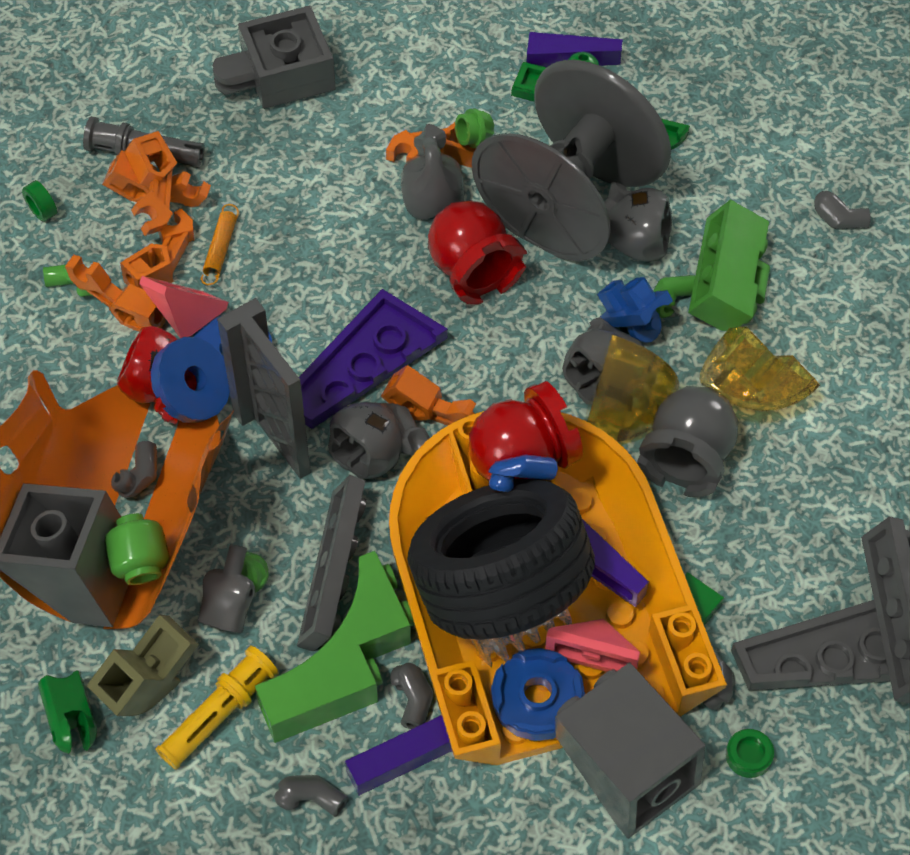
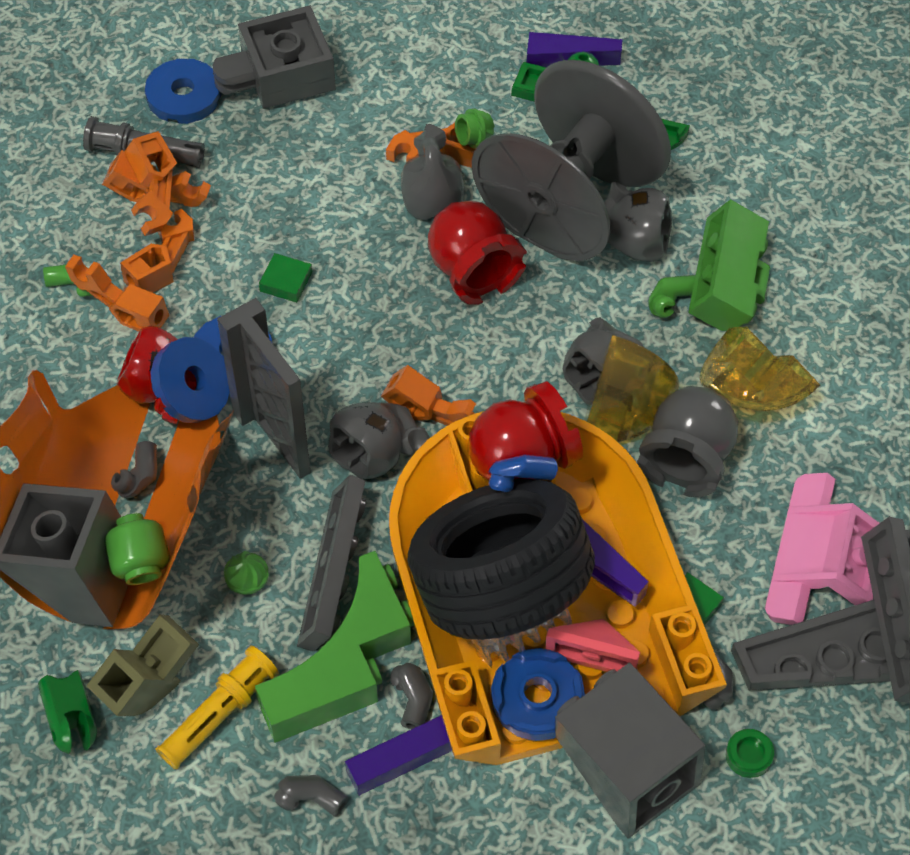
(39, 201): green tile -> none
(182, 306): coral slope -> none
(187, 107): none -> blue tile
(220, 242): light orange piece -> none
(227, 593): dark grey piece -> none
(285, 277): none -> green tile
(365, 354): dark purple wing -> none
(634, 307): blue hips -> none
(818, 550): none -> bright pink plate
(837, 214): dark grey arm -> none

